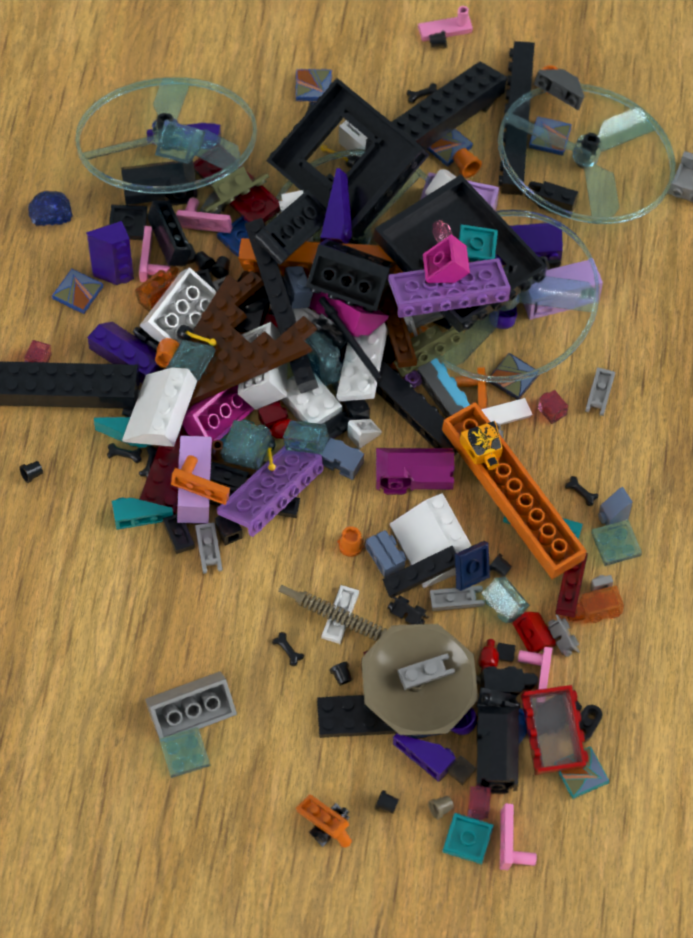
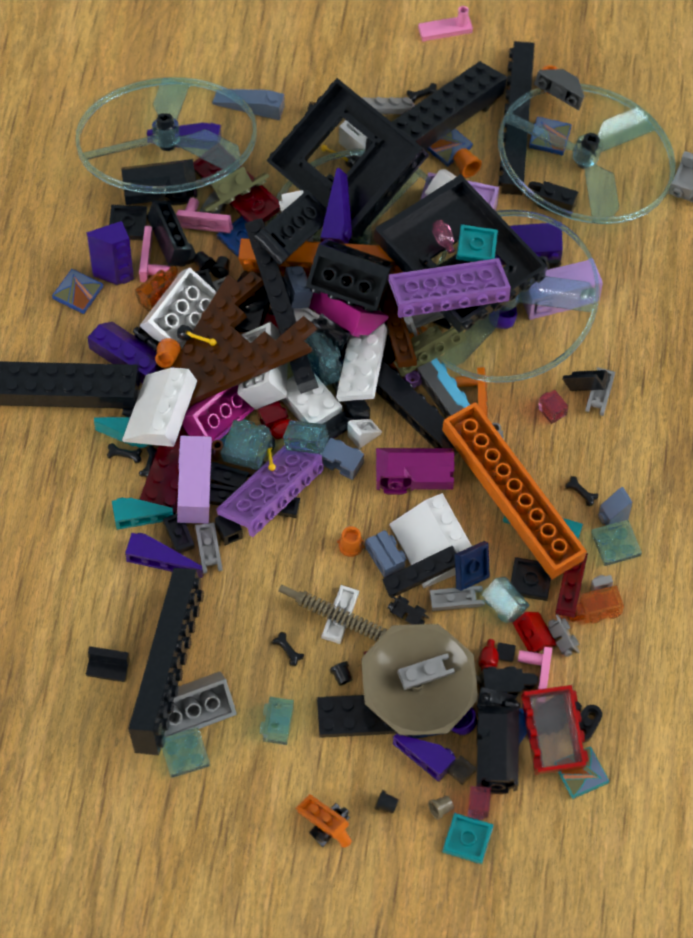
(30, 471): black piece -> none
(38, 352): clear pink brick -> none
(50, 209): clear blue hair -> none
(107, 664): none -> black panel
(152, 553): none -> dark purple slope
(165, 662): none -> black brick
(179, 142): clear light blue slope -> none
(186, 480): orange piece -> none
(192, 357): clear light blue plate -> none
(262, 102): none -> sand blue slope
(277, 721): none -> clear light blue brick
(311, 83): tile -> none
(332, 313): black bar -> none
(390, 105): none -> light grey plate
(438, 40): black piece -> none
(446, 261): dark pink slope -> none
(483, 444): torso -> none
(500, 566): black piece -> none
(507, 855): bright pink piece -> none
(508, 412): white tile -> none
(513, 366): tile -> none
(530, 579): none -> black tile
(586, 380): none -> black panel

